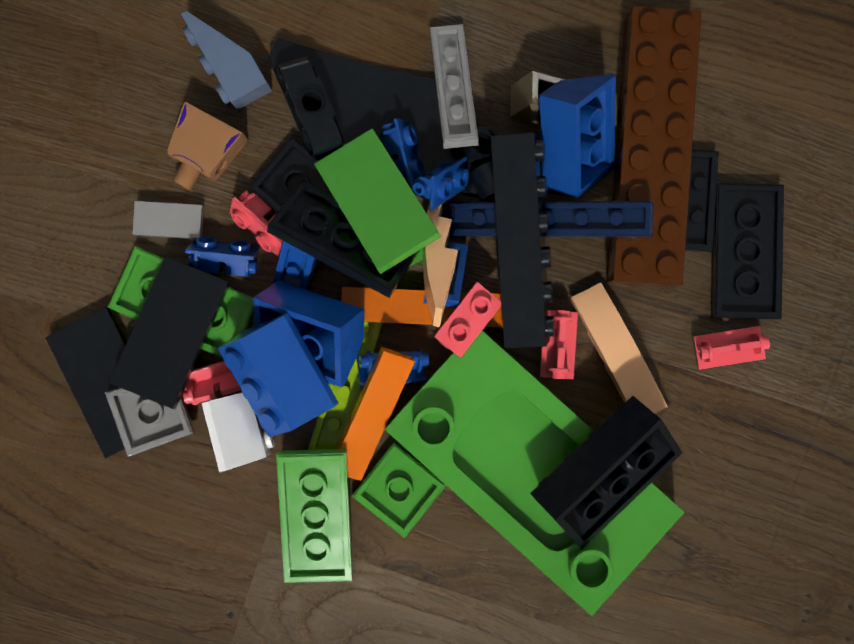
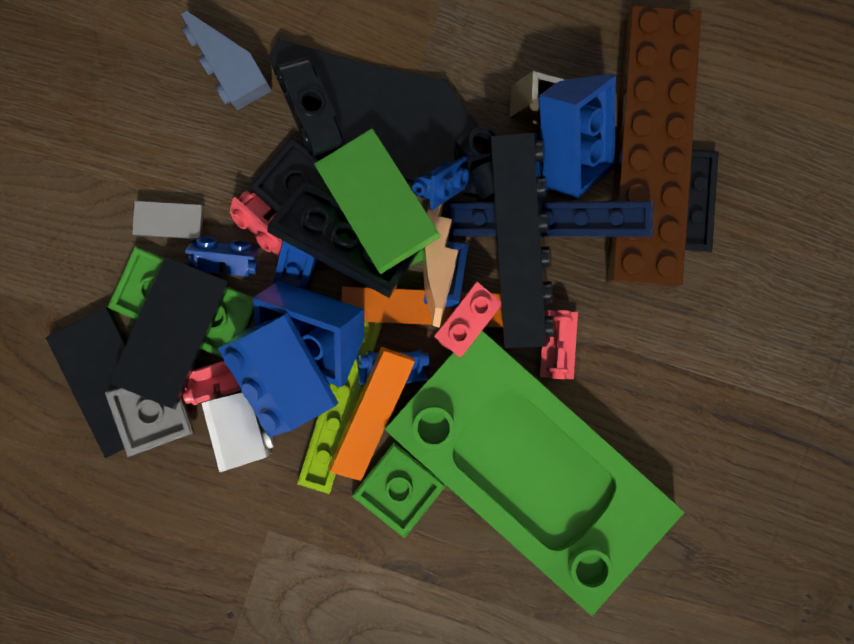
(202, 146): medium nougat torso -> none
(314, 515): bright green tile -> none
(400, 140): blue hinge -> none
(453, 86): light grey tile -> none
(607, 471): black slope -> none
(617, 348): light nougat slope -> none
(730, 347): coral hinge -> none
(747, 251): black tile -> none

